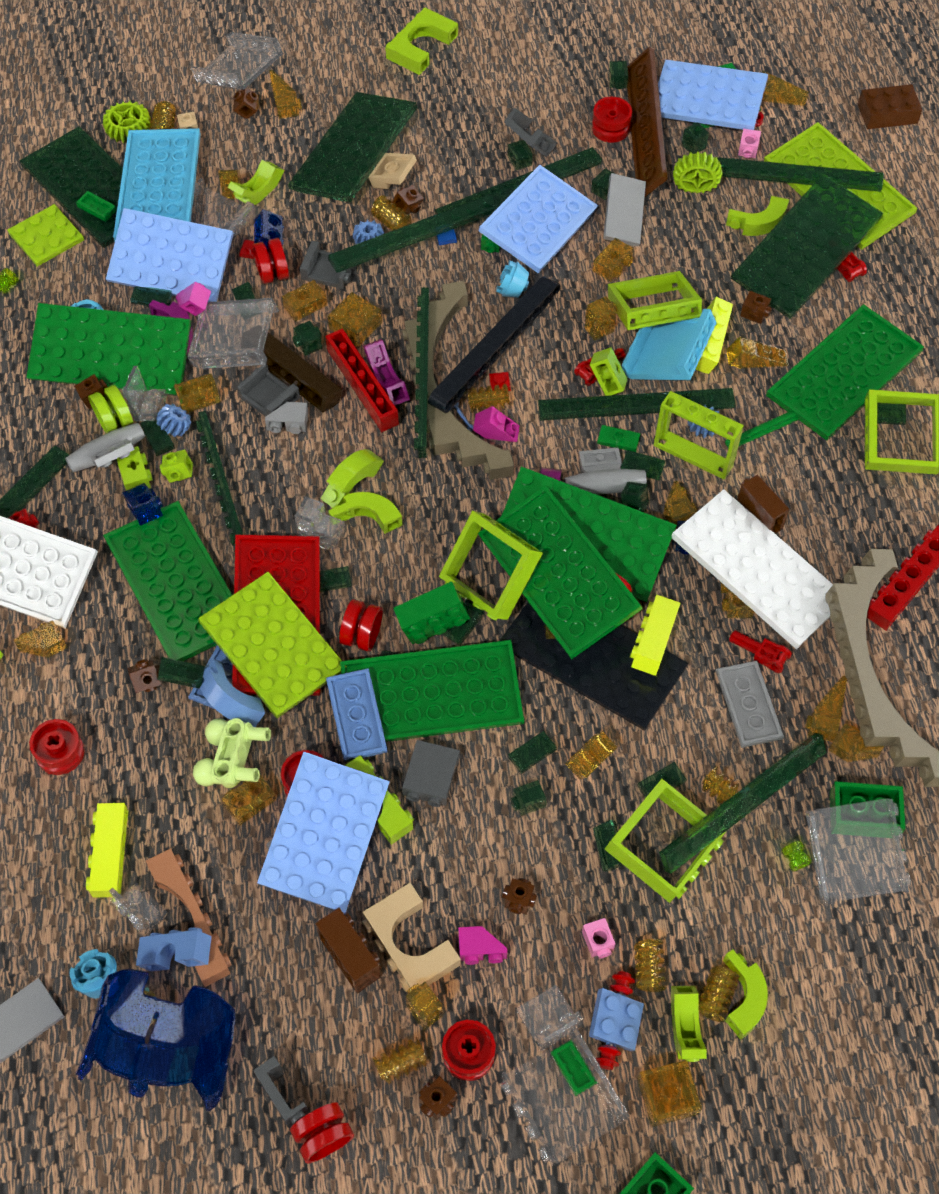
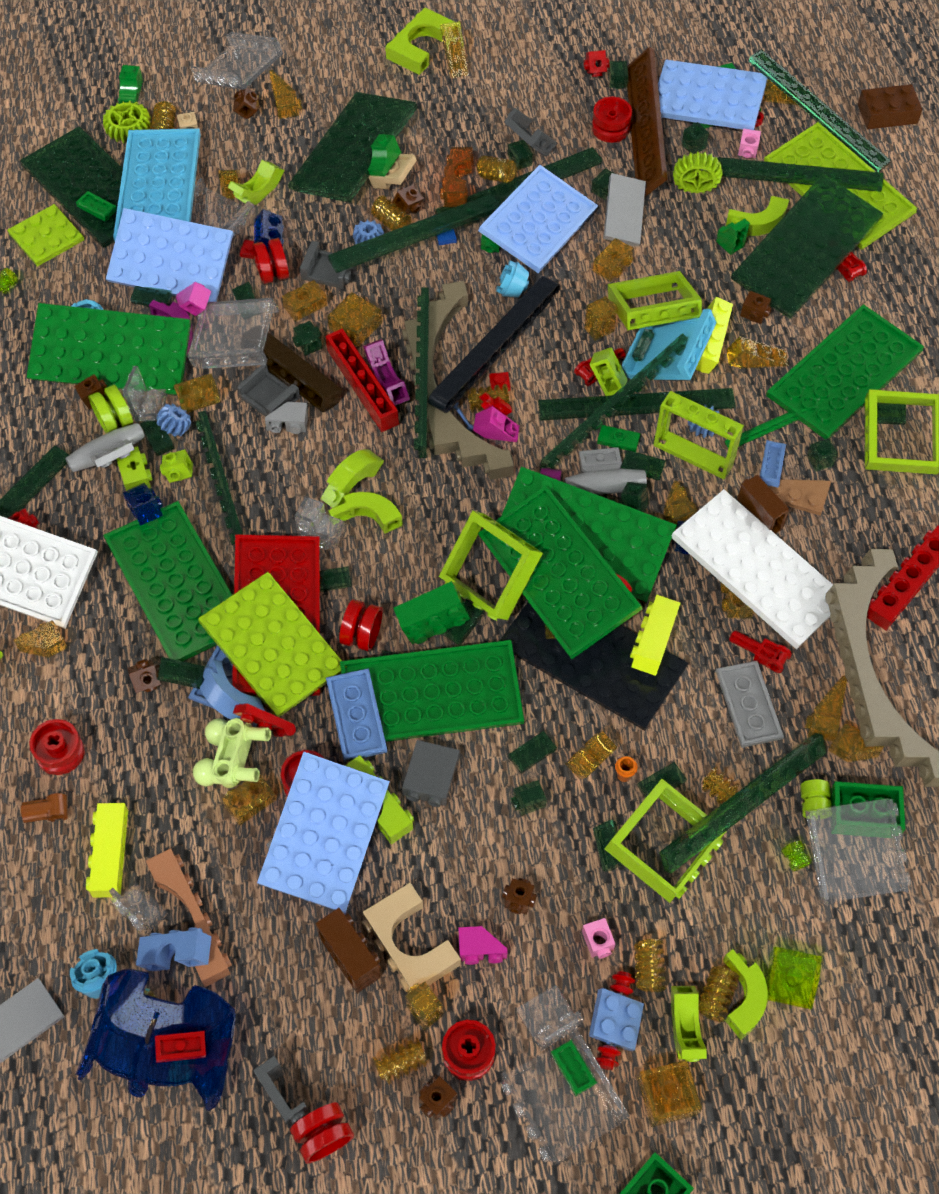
(45, 809): none -> dark orange piece
(130, 83): none -> green arch
(180, 1046): none -> red plate
(264, 719): none -> red plate
(384, 154): none -> green arch
(454, 49): none -> clear yellow slope
(454, 189): none -> clear orange arch
(496, 169): none -> clear yellow piece
(498, 403): none -> red plate
(600, 58): none -> red brick
(608, 409): none -> clear green plate
(625, 768): none -> orange cone
(643, 344): none -> clear green axle
(733, 236): none -> green arch
(772, 463): none -> medium blue plate
(793, 977): none -> clear neon green slope
(803, 494): none -> medium nougat wing
(816, 795): none -> lime wheel
(819, 111): none -> clear green plate
(822, 454): none -> clear green brick

